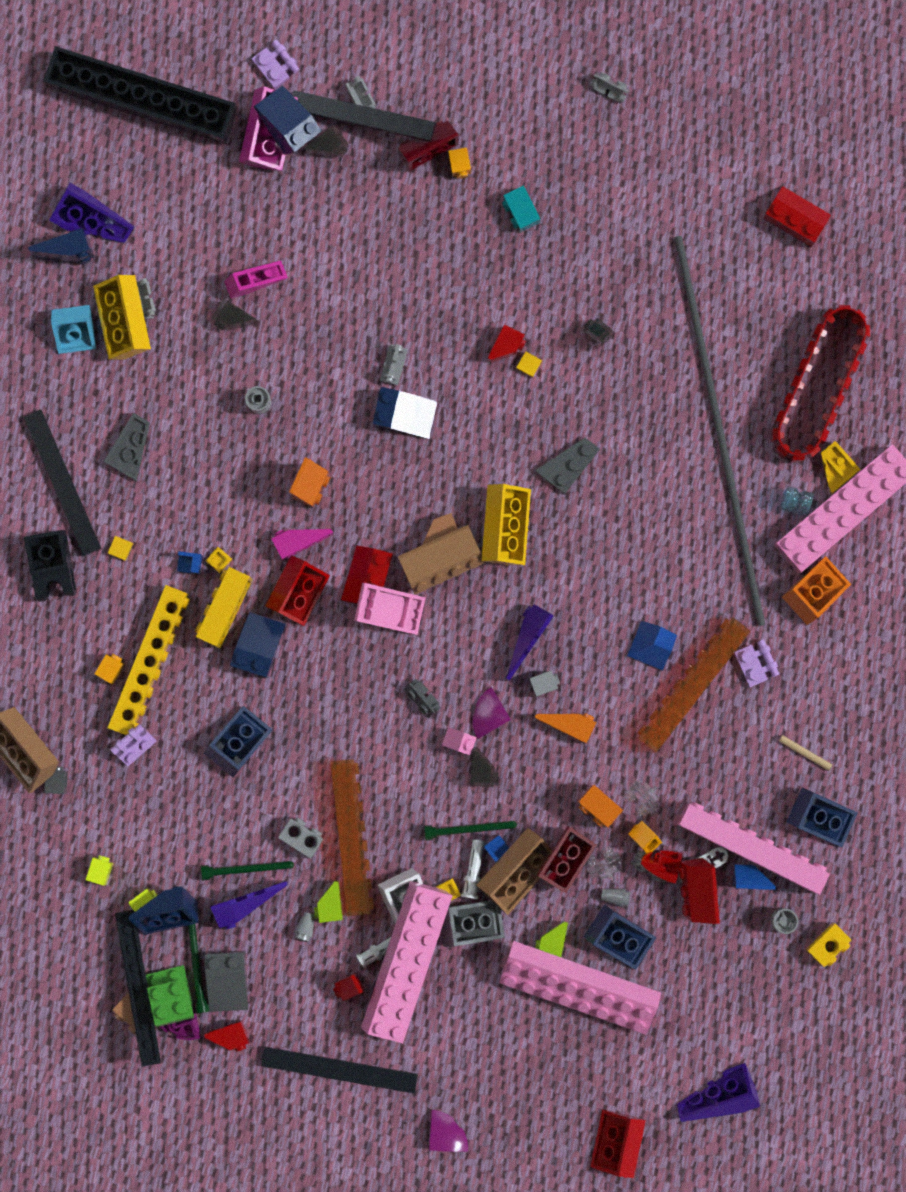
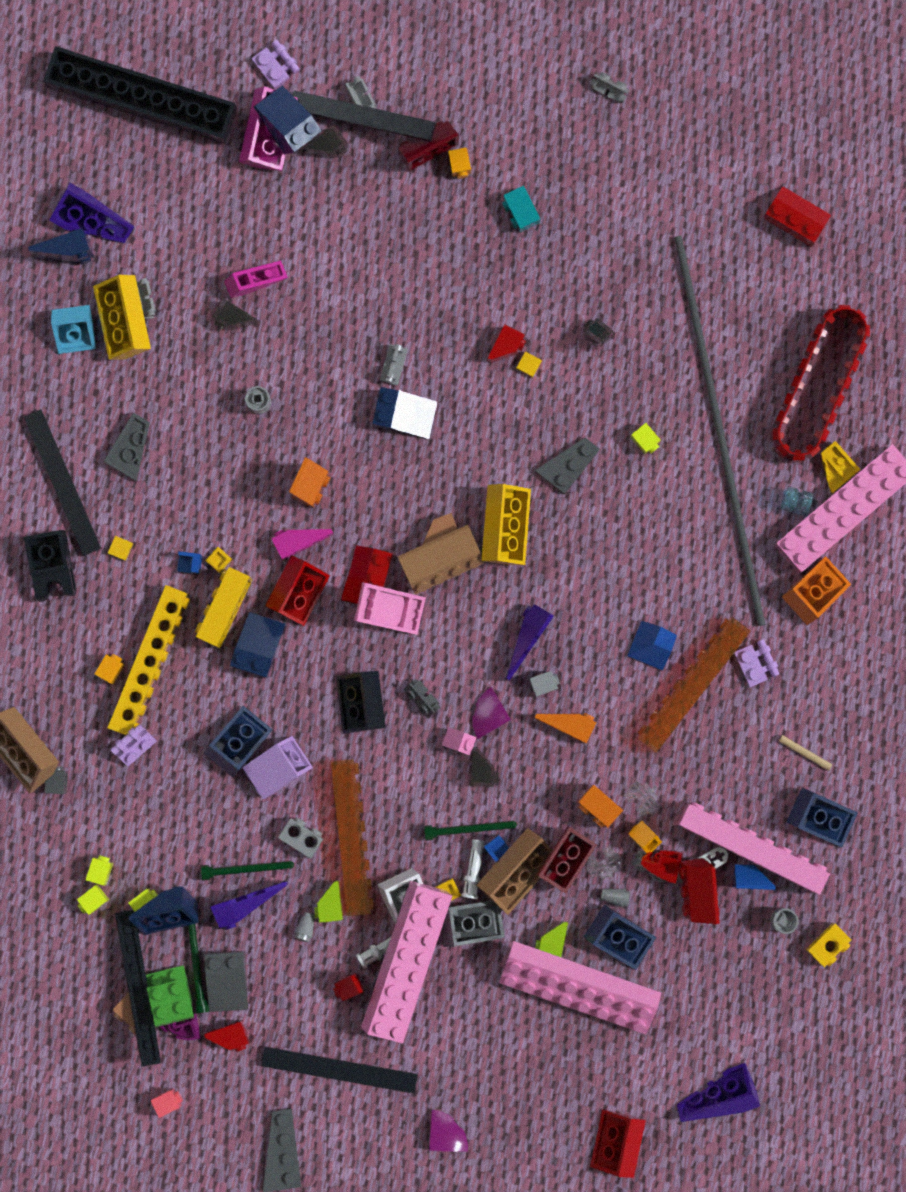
(92, 900): none -> neon yellow brick
(167, 1102): none -> coral brick
(277, 767): none -> lavender slope
(282, 1157): none -> dark grey wing
(360, 702): none -> black slope
(646, 439): none -> neon yellow brick

